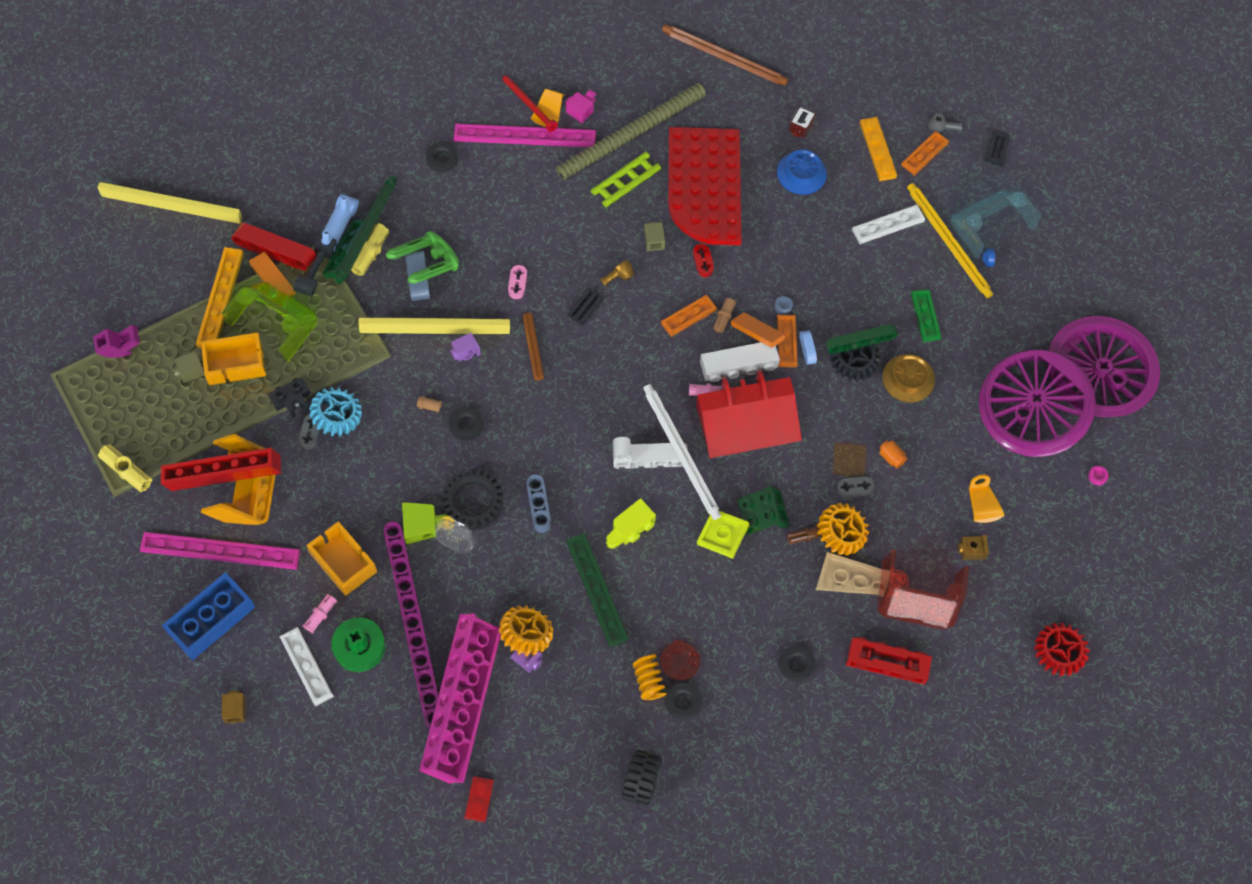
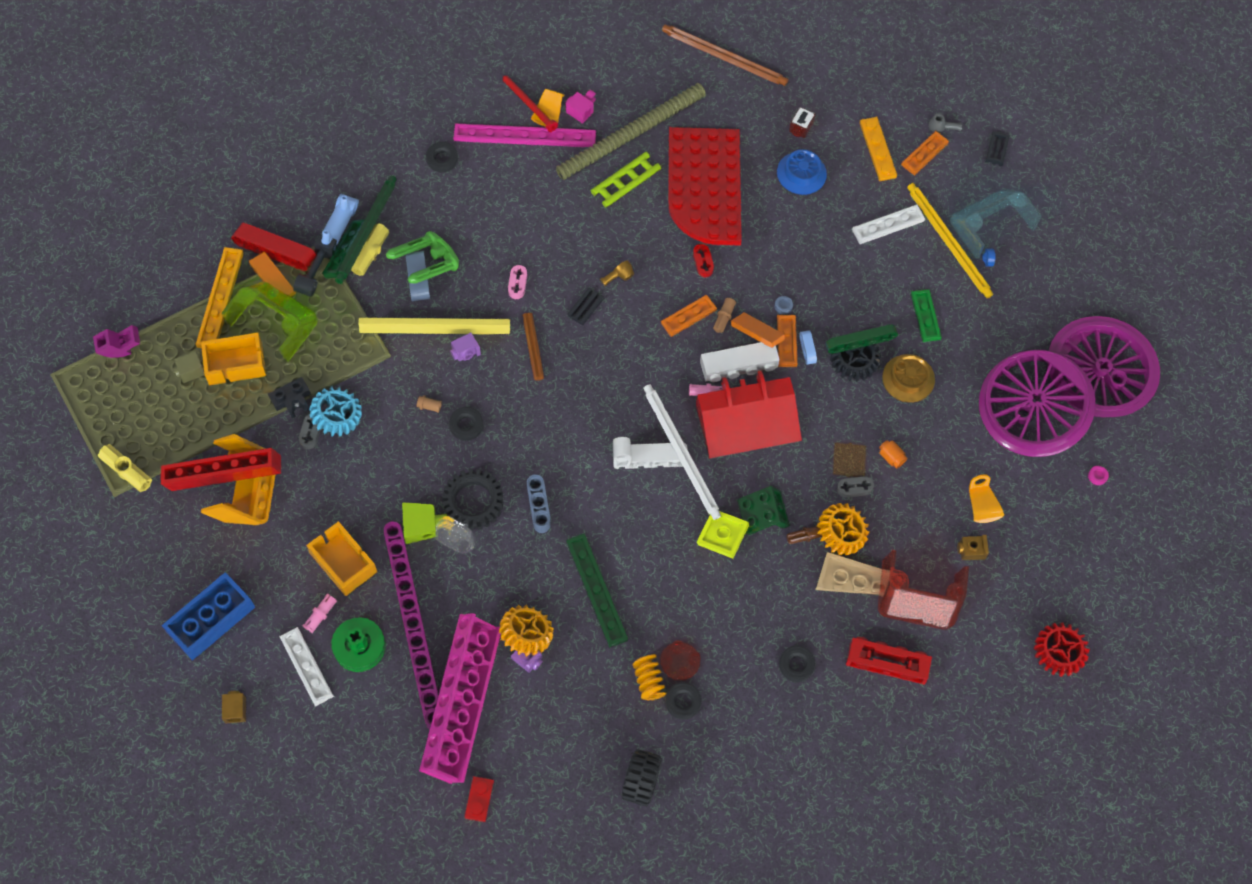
(170, 202): light yellow tile -> none
(220, 550): dark pink tile -> none
(630, 524): neon yellow hinge -> none
(654, 236): olive brick -> none

